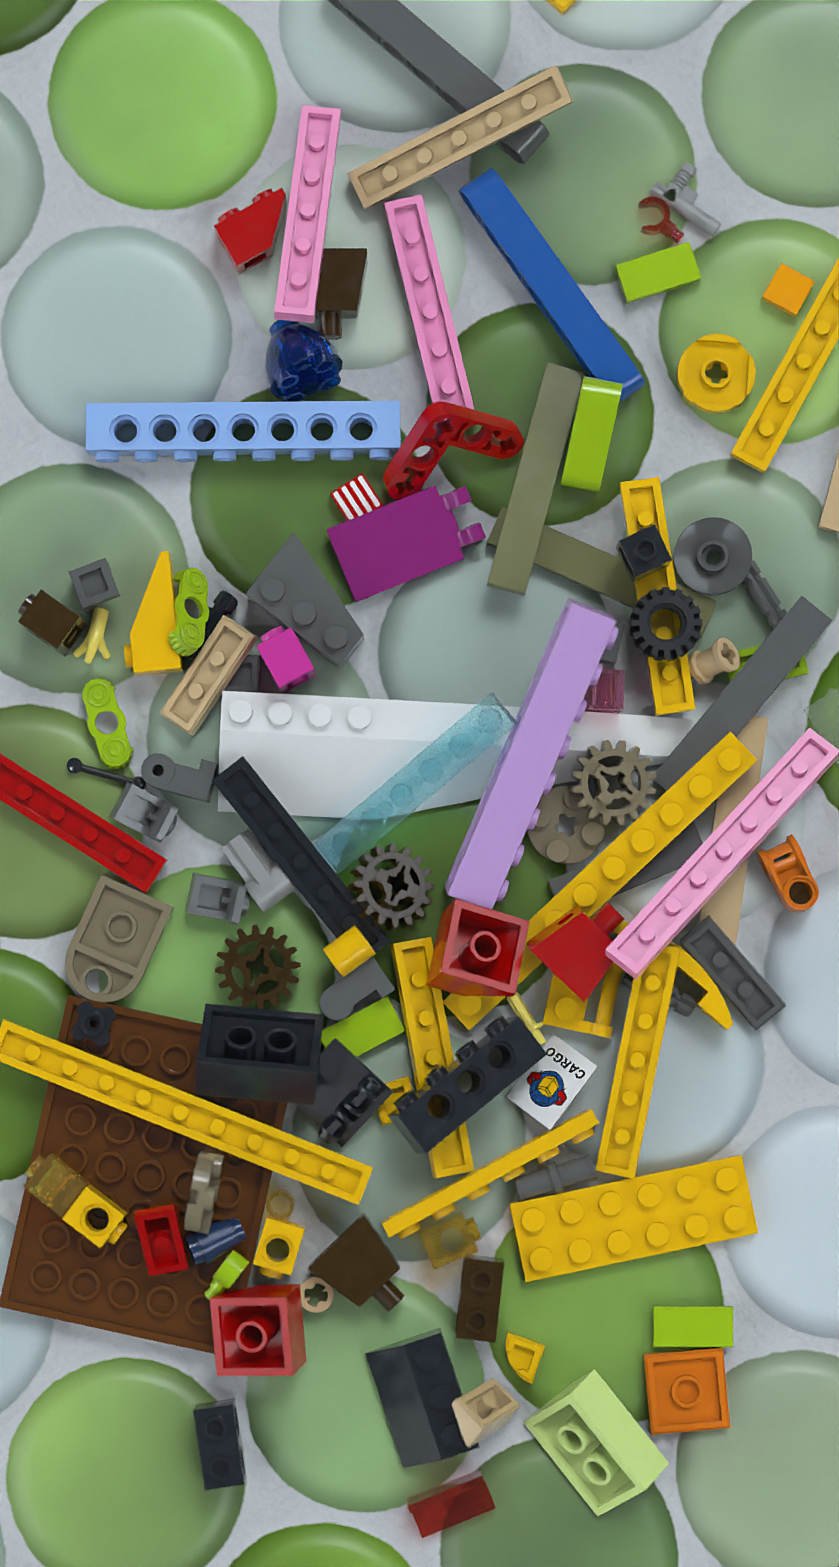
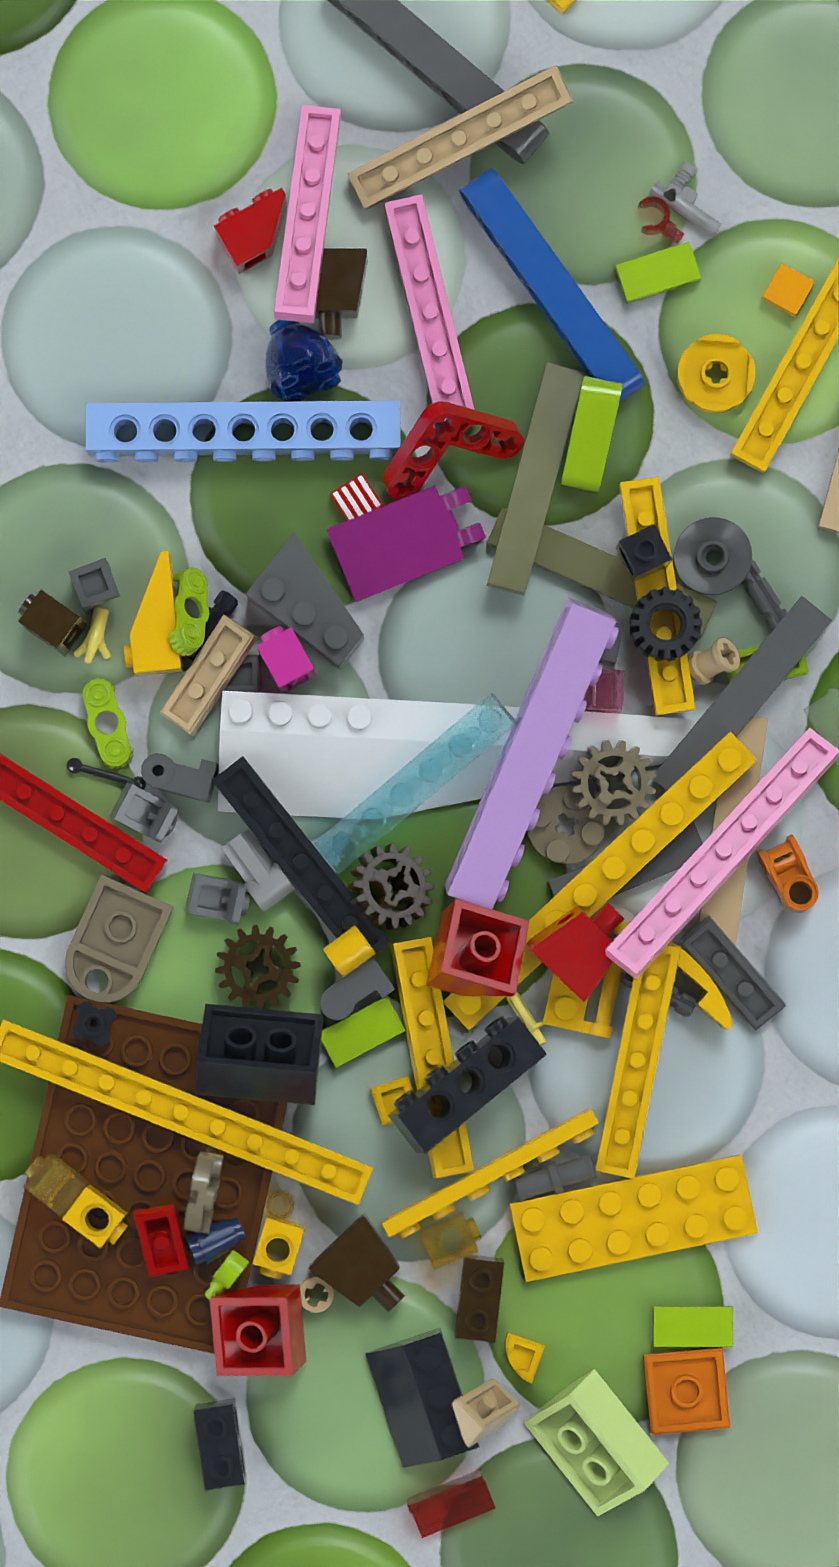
(344, 1094): black hinge -> none
(552, 1082): white sticker -> none

